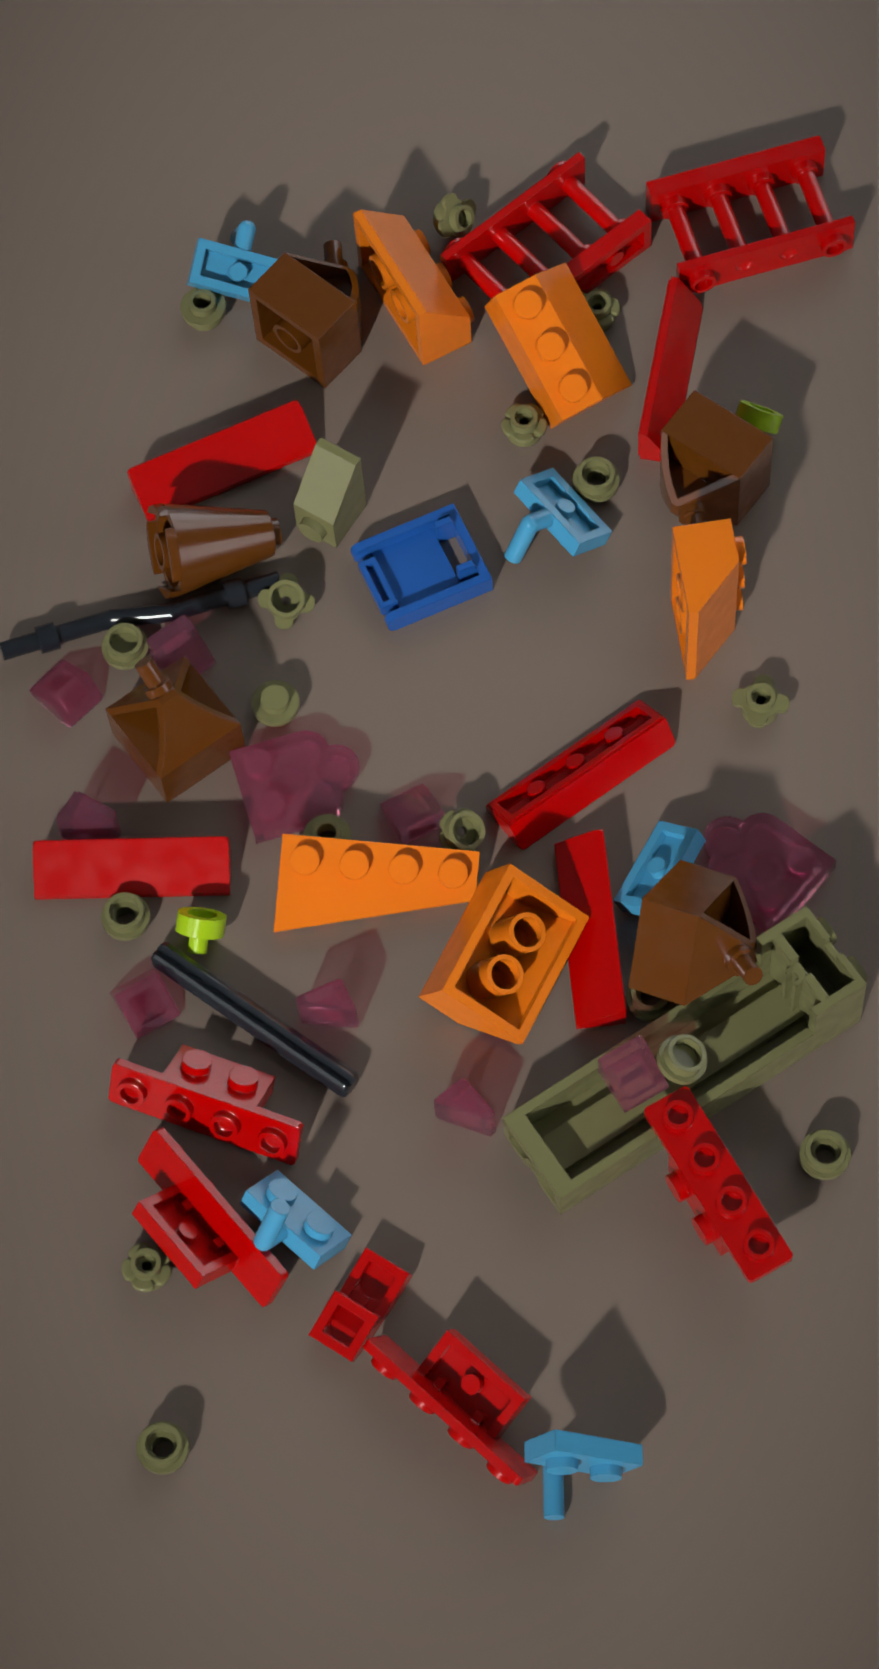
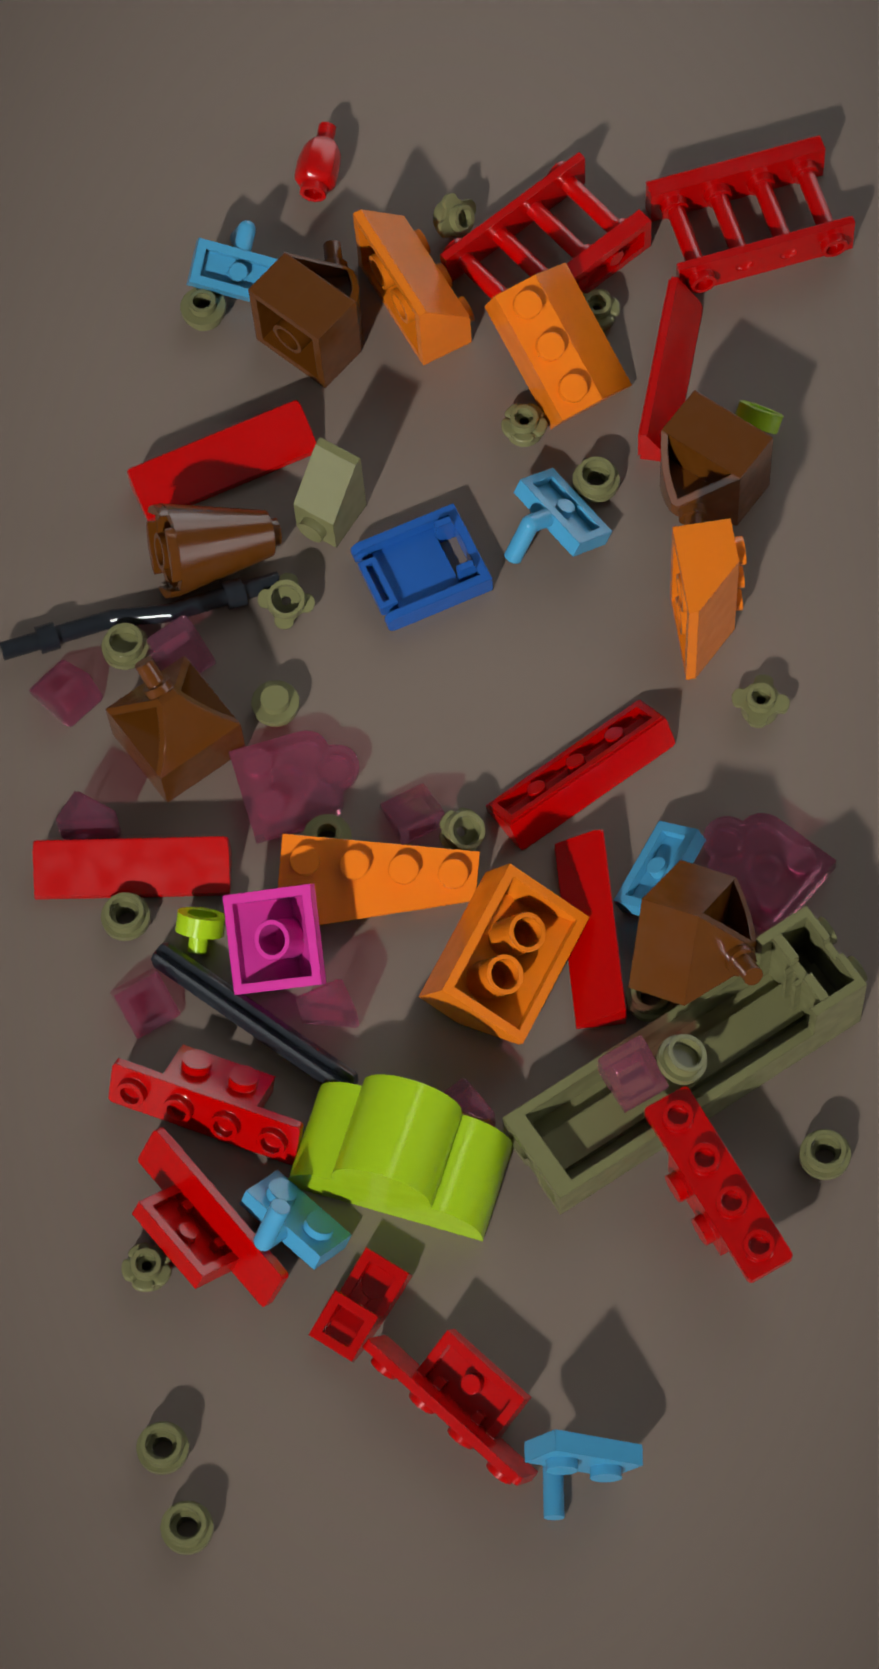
(183, 1512): none -> olive plate
(274, 939): none -> dark pink slope
(318, 164): none -> red plant
(403, 1154): none -> lime brick

